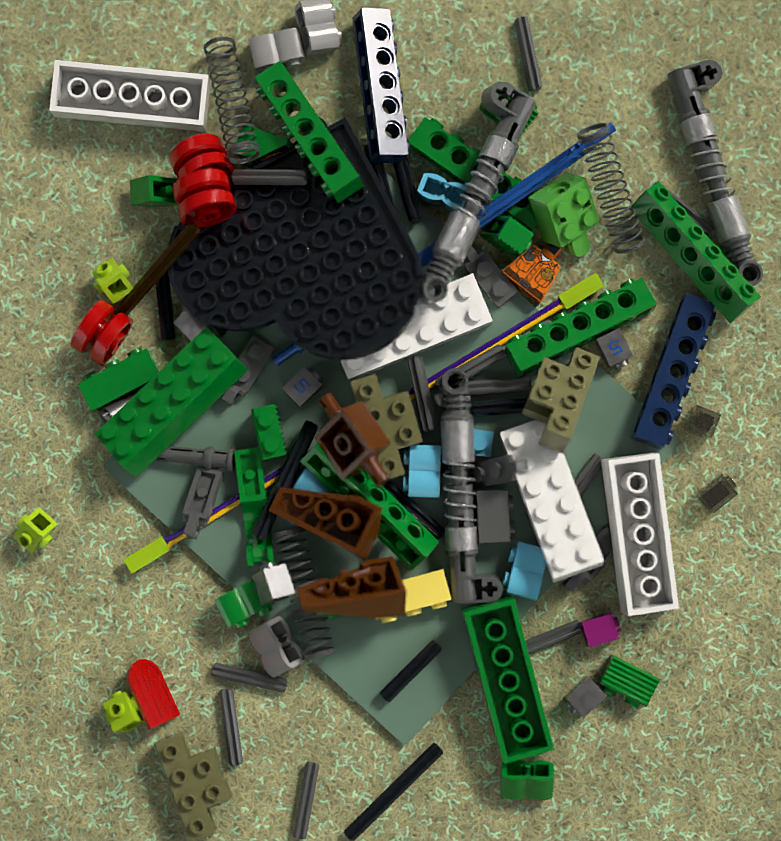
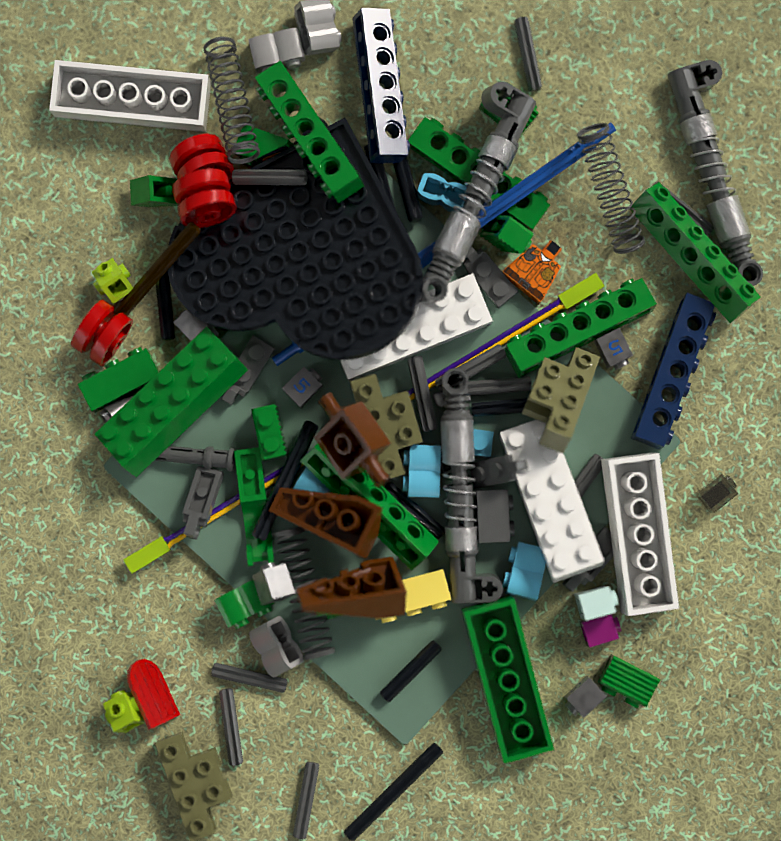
(35, 530): lime brick -> none
(527, 780): green brick -> none
(554, 636): dark grey axle -> none
(565, 213): bright green brick -> none
(596, 602): none -> light aqua brick
(702, 422): clear smoke brick -> none

